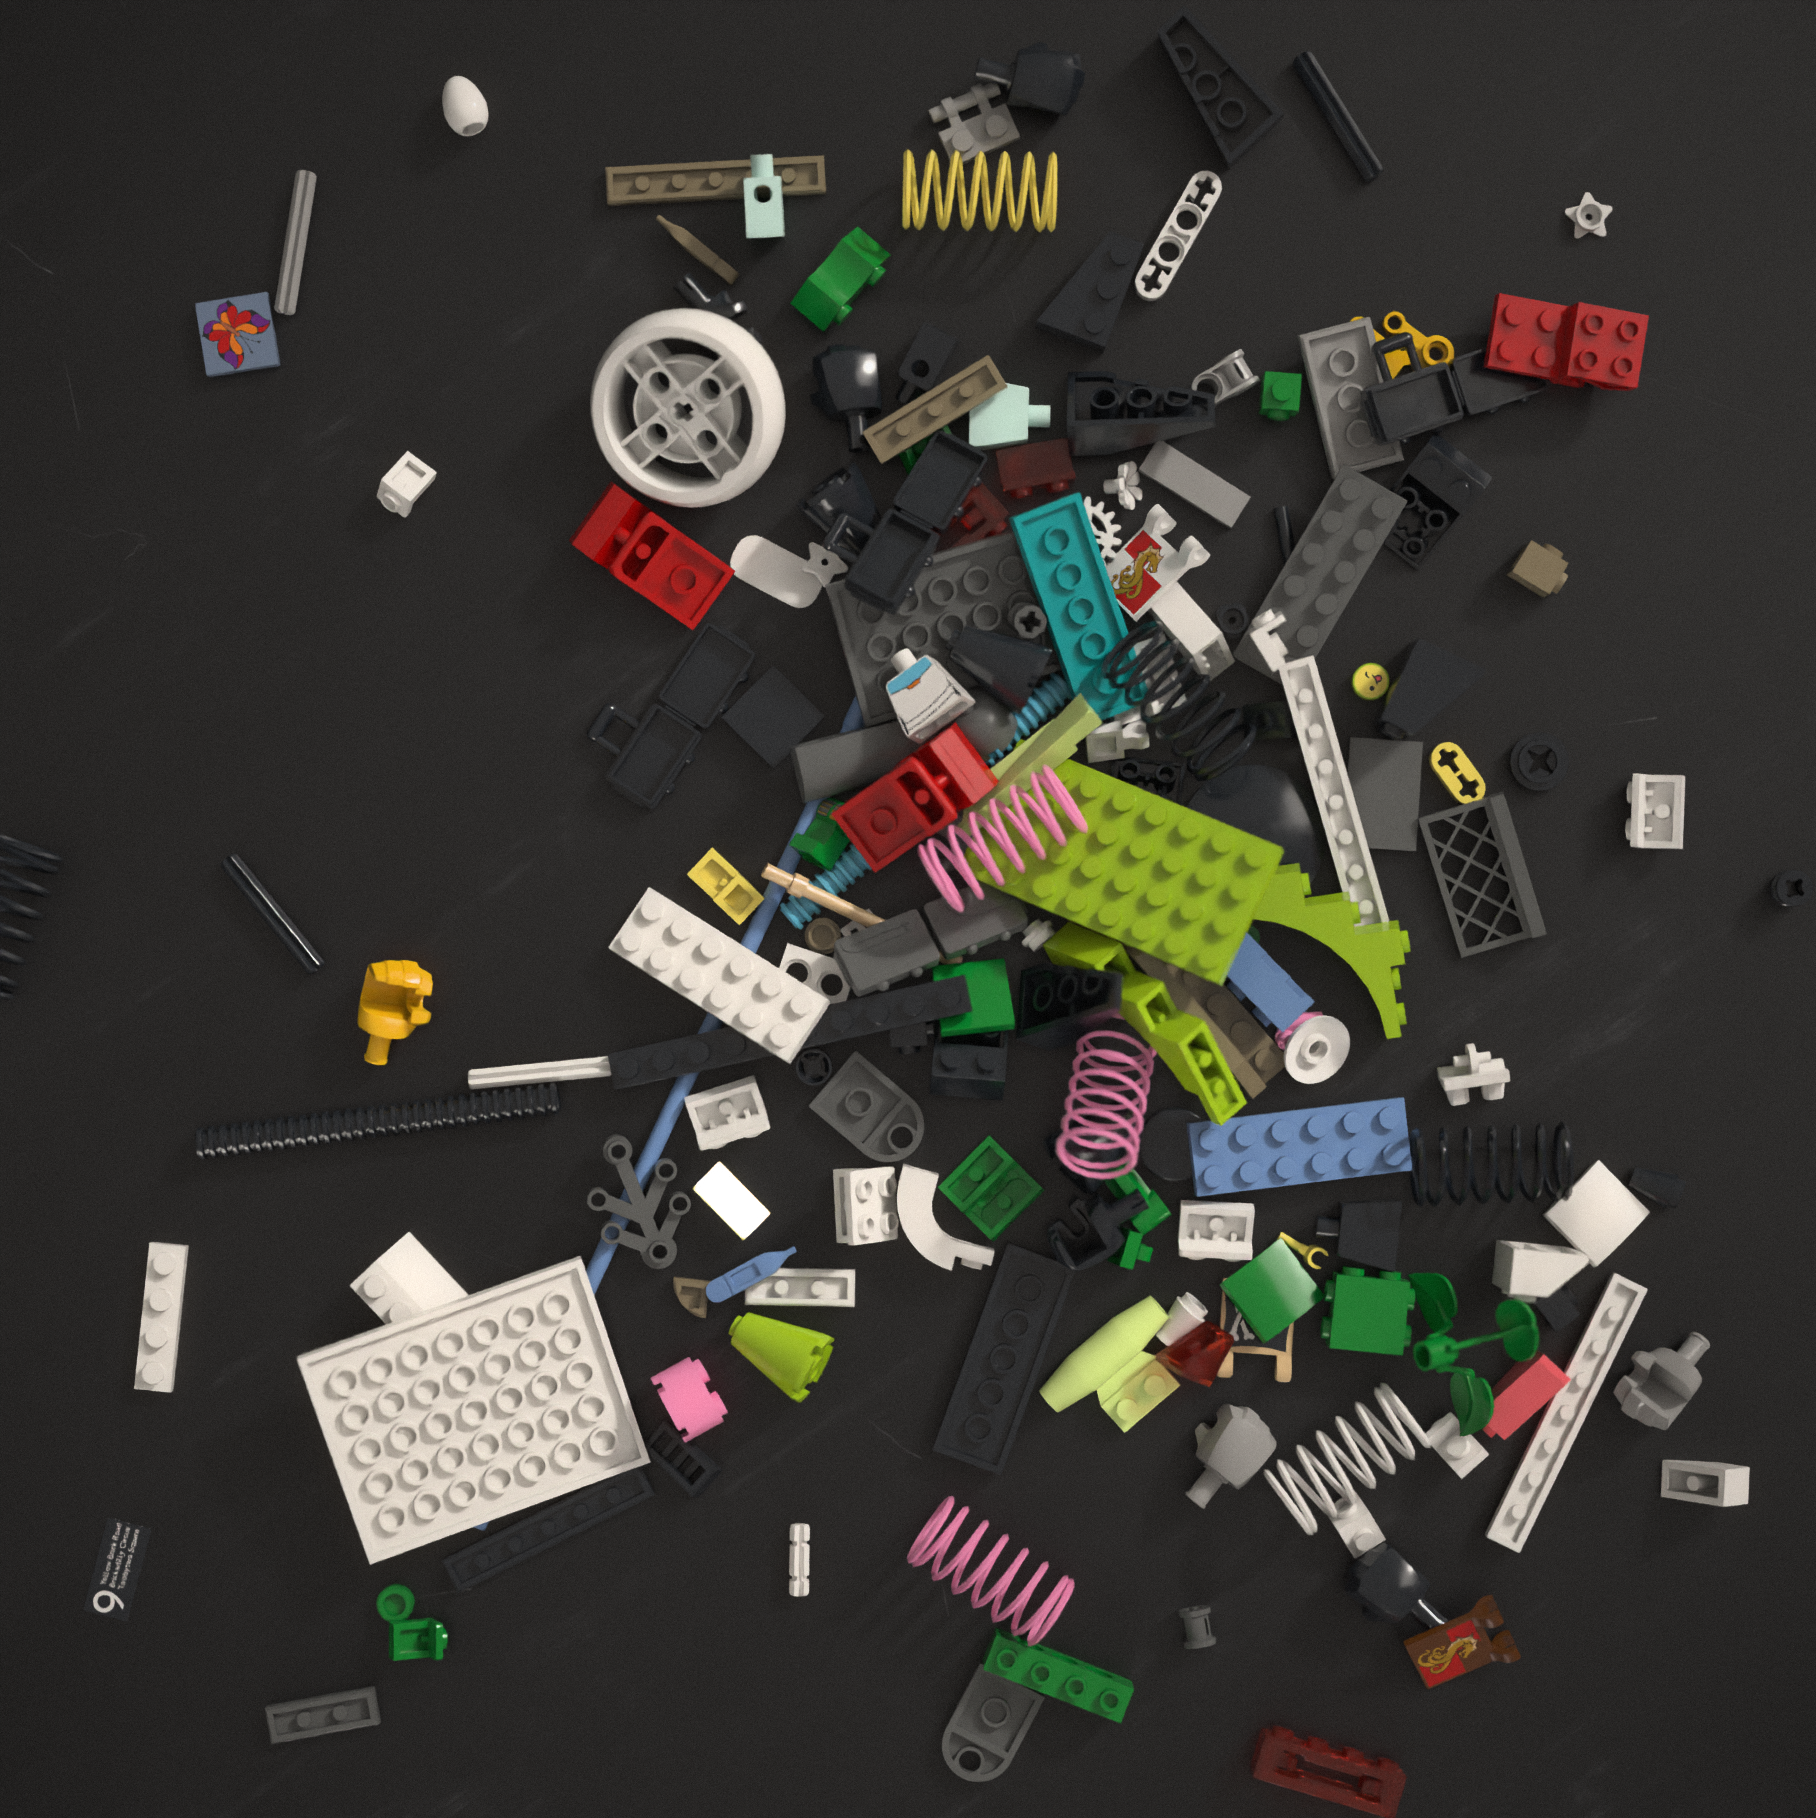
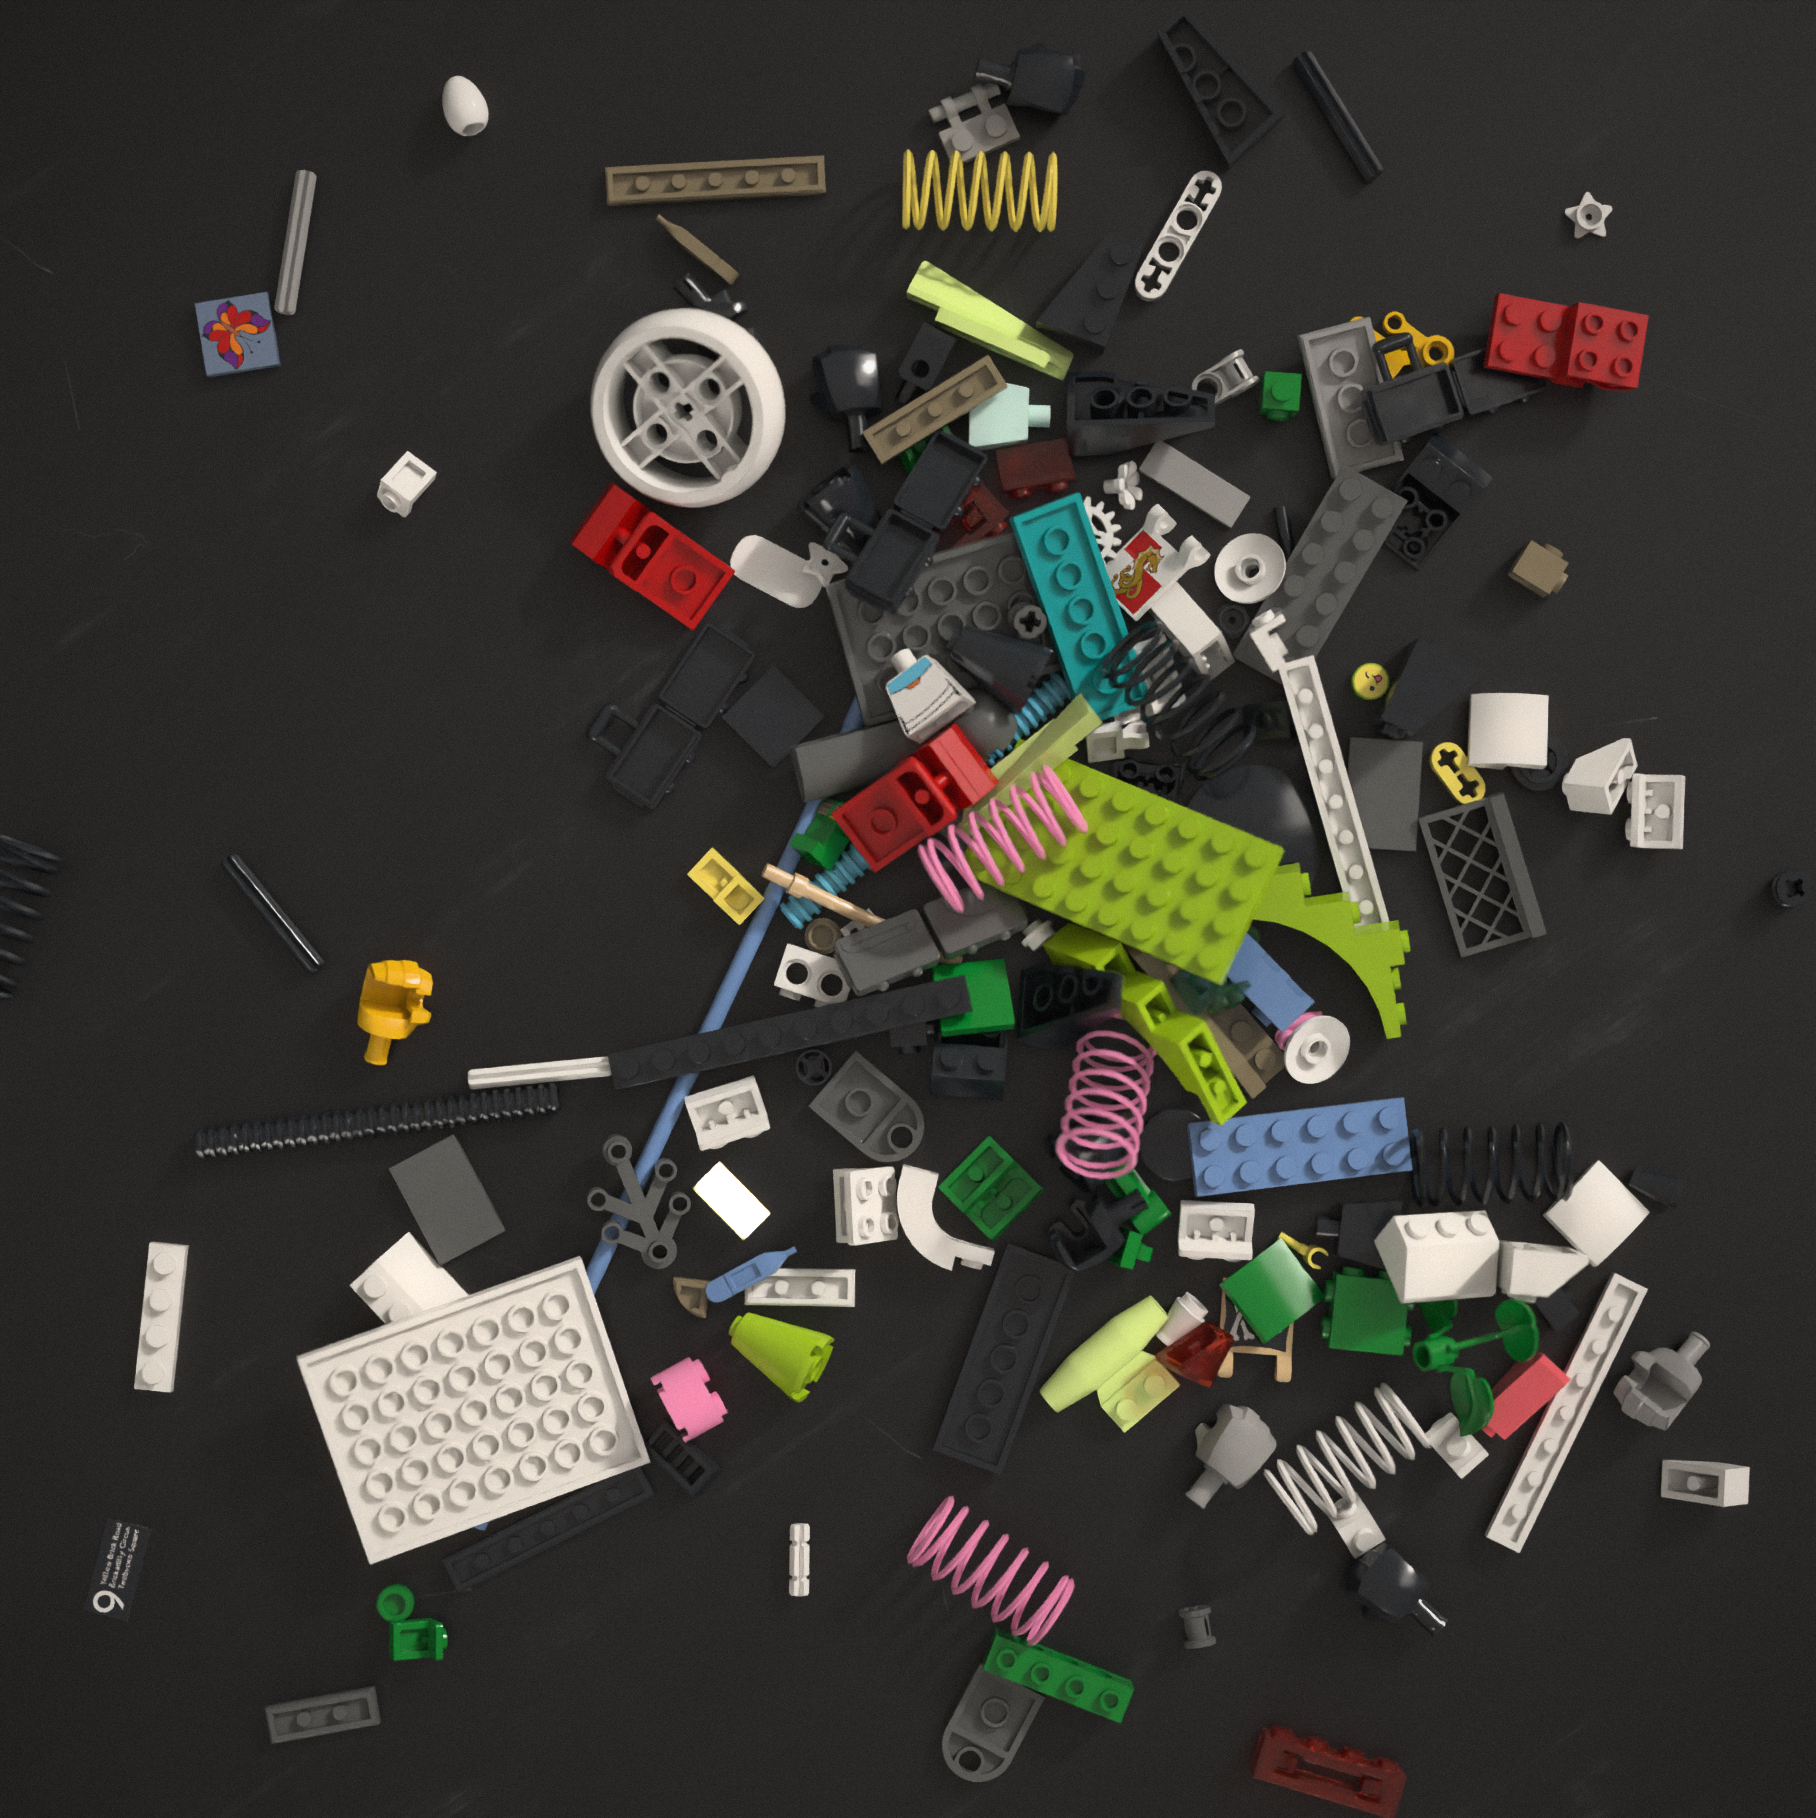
(447, 1199): none -> dark grey tile
(719, 975): white plate -> none
(768, 217): light aqua torso -> none
(841, 279): green brick -> none
(985, 323): none -> yellowish green wedge
(1205, 996): none -> clear green bracket
(1240, 558): none -> white dish
(1440, 1256): none -> white slope
(1461, 1645): reddish brown flag -> none
(1472, 1071): white hips -> none
(1507, 730): none -> white slope
(1600, 778): none -> white slope

